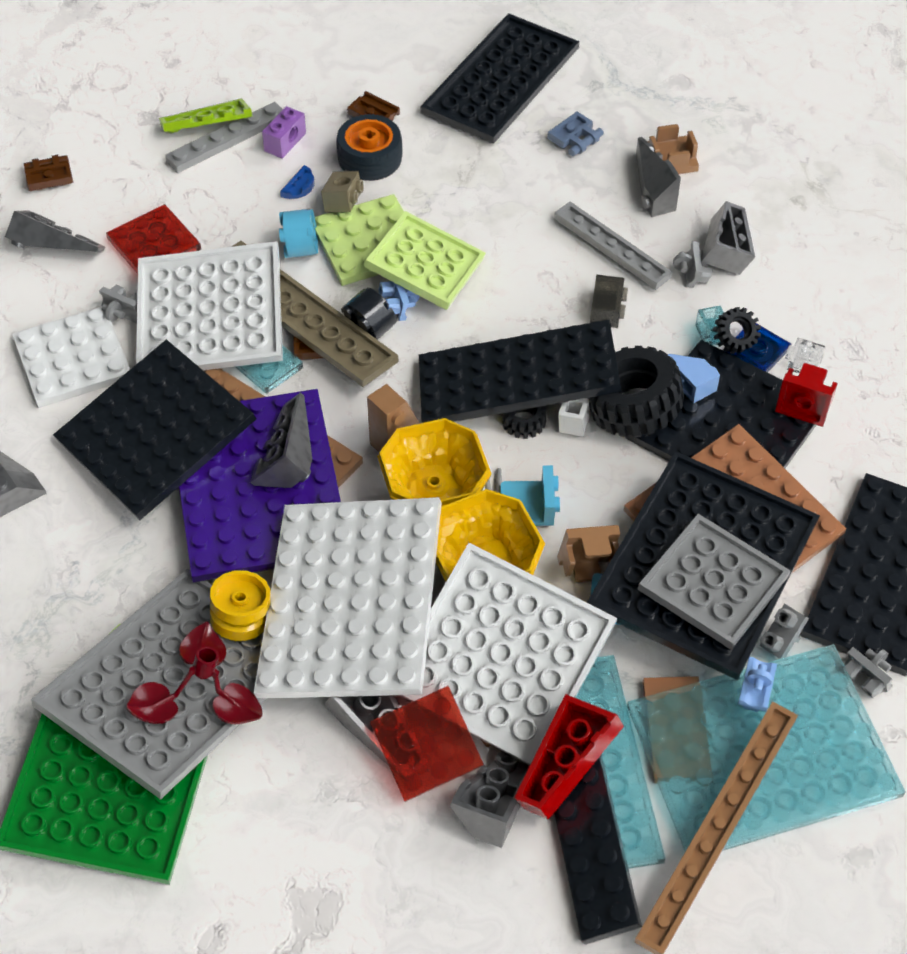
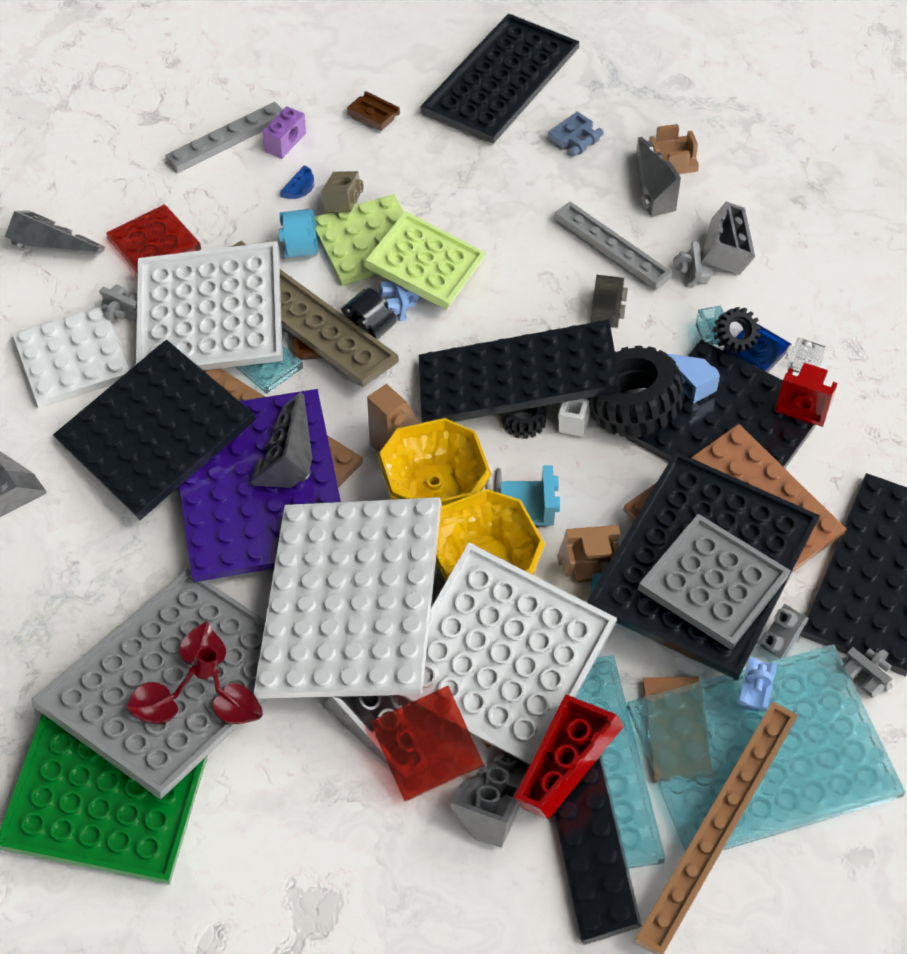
(48, 172): reddish brown plate -> none
(207, 115): lime wing -> none
(239, 605): yellow wheel -> none
(369, 146): black wheel -> none

